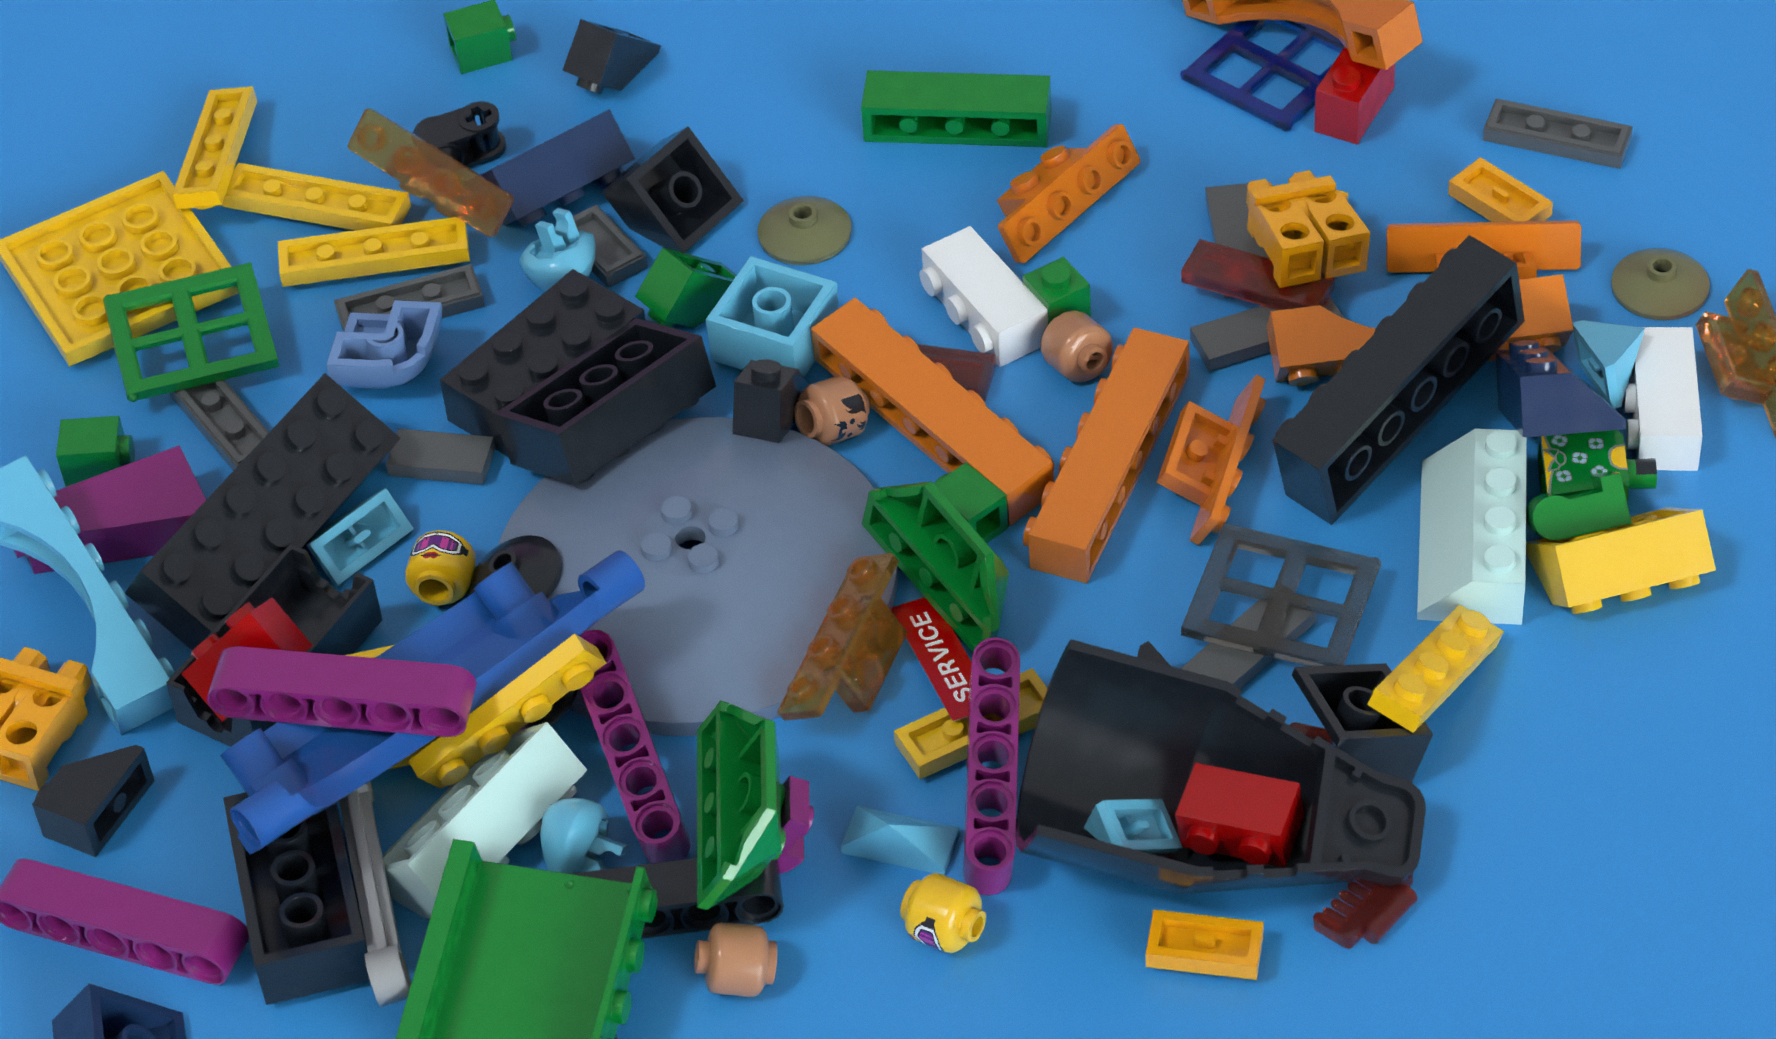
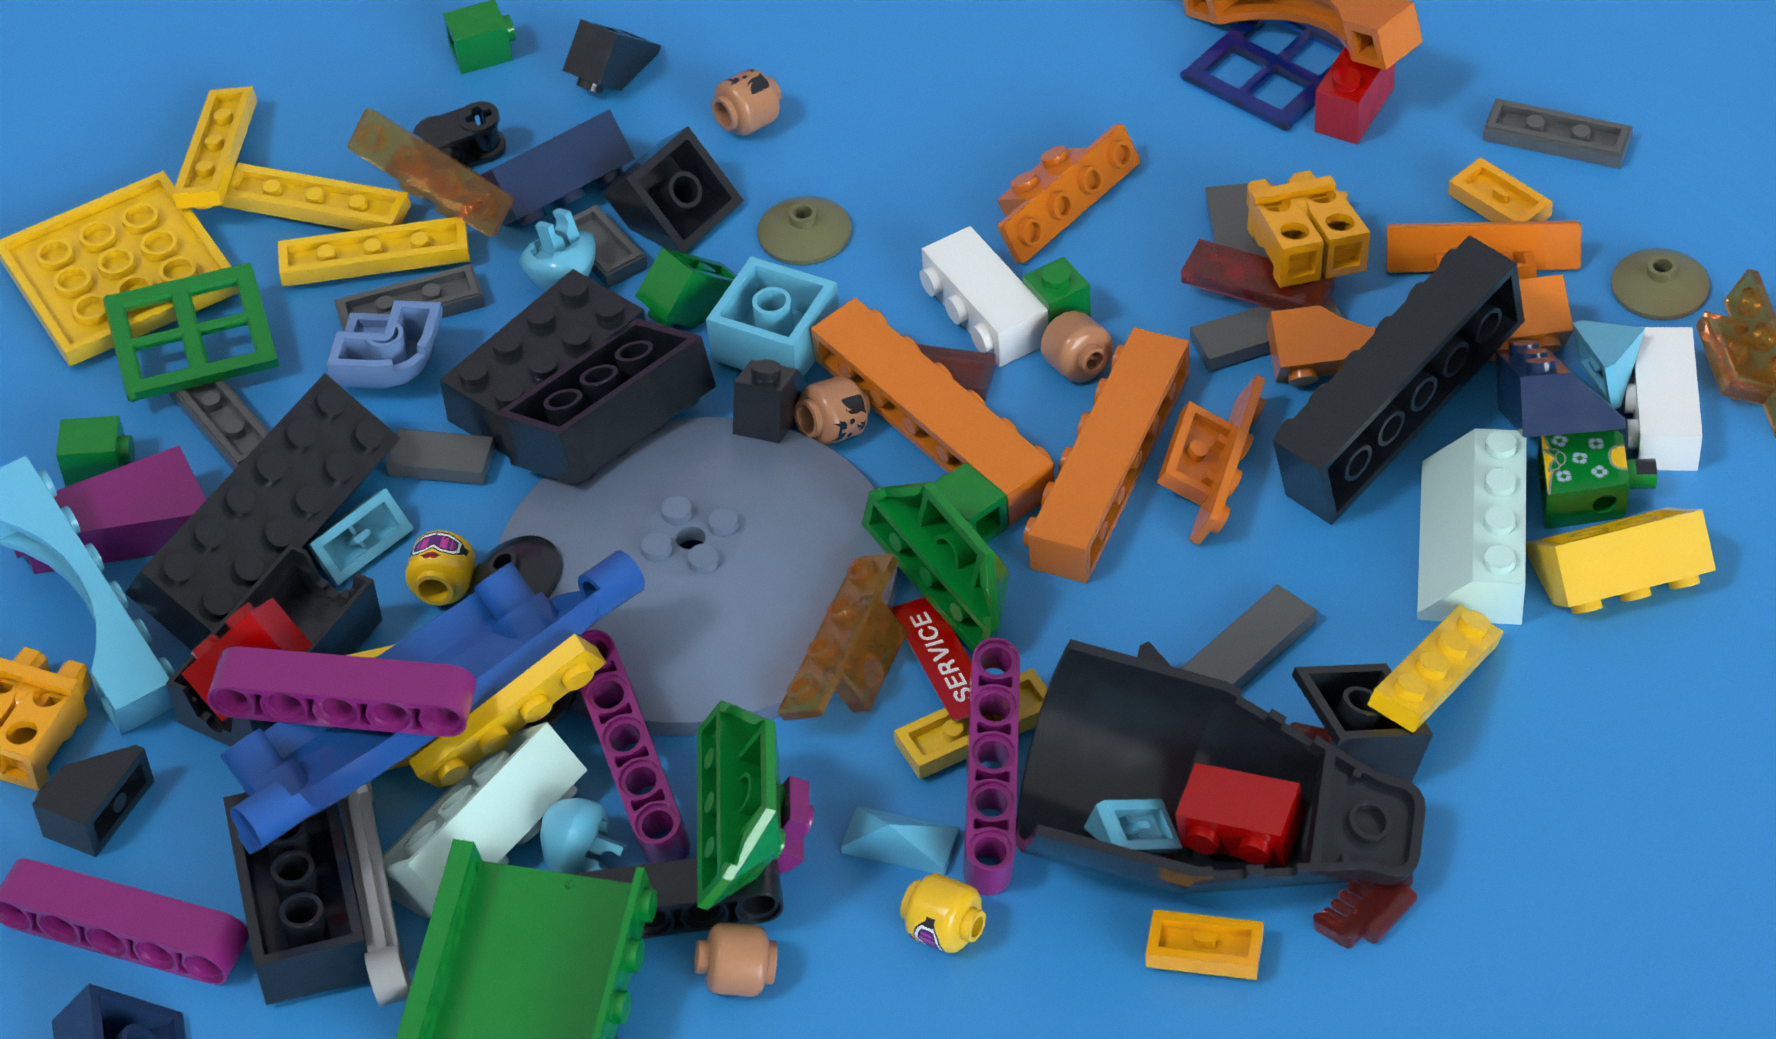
(746, 102): none -> nougat head
(956, 108): green brick -> none
(1281, 597): clear smoke window -> none
(1582, 512): green leg -> none

